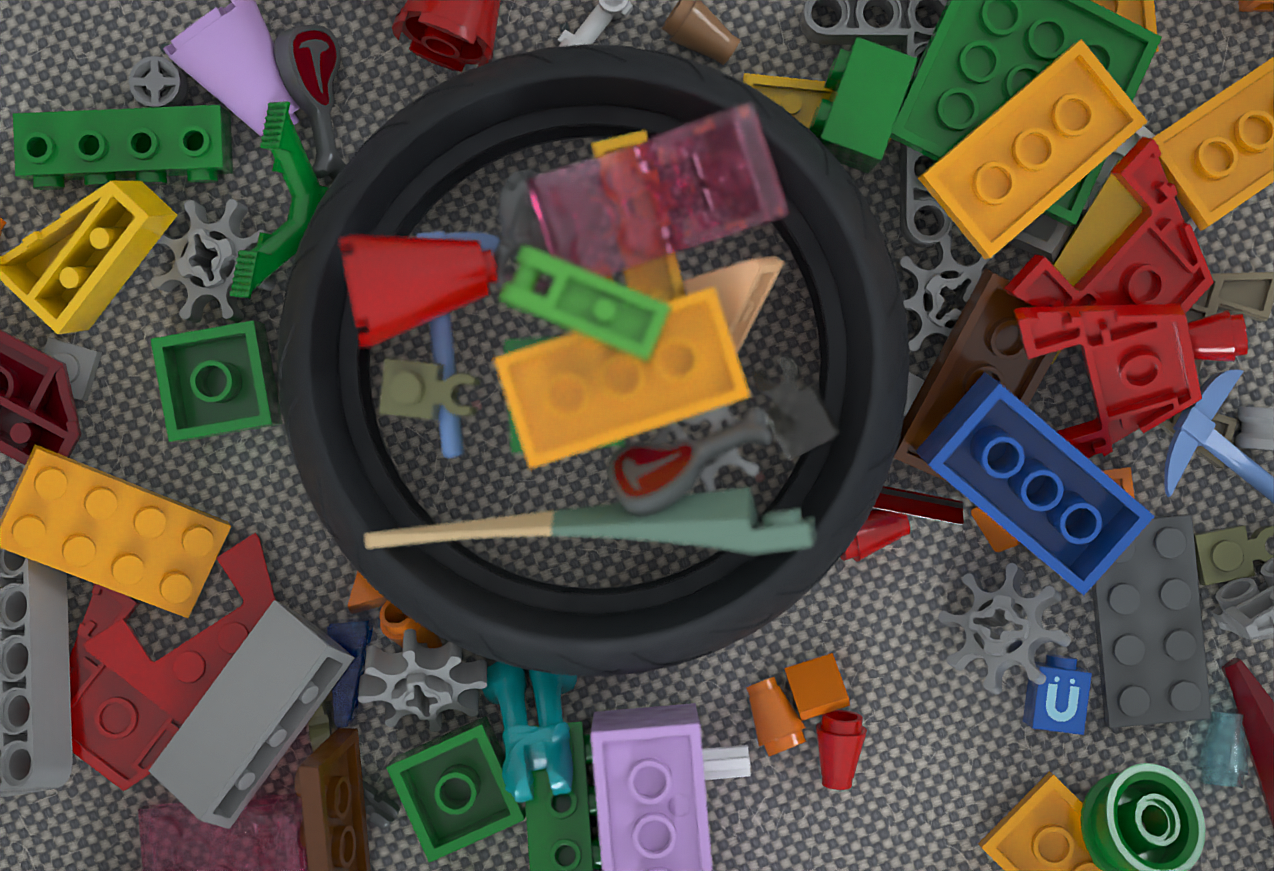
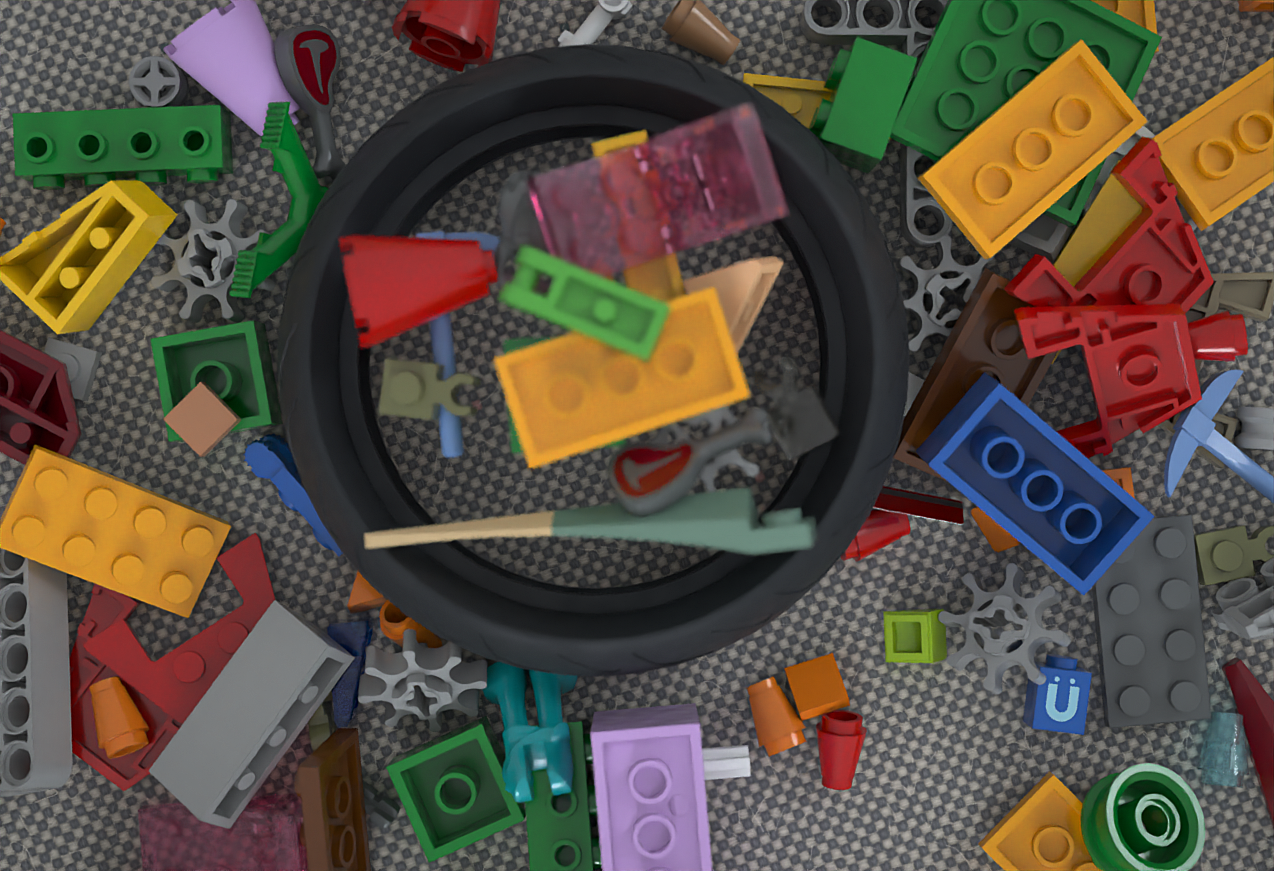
(117, 719): none -> orange cone
(202, 419): none -> nougat tile
(273, 460): none -> blue hinge
(914, 636): none -> lime slope

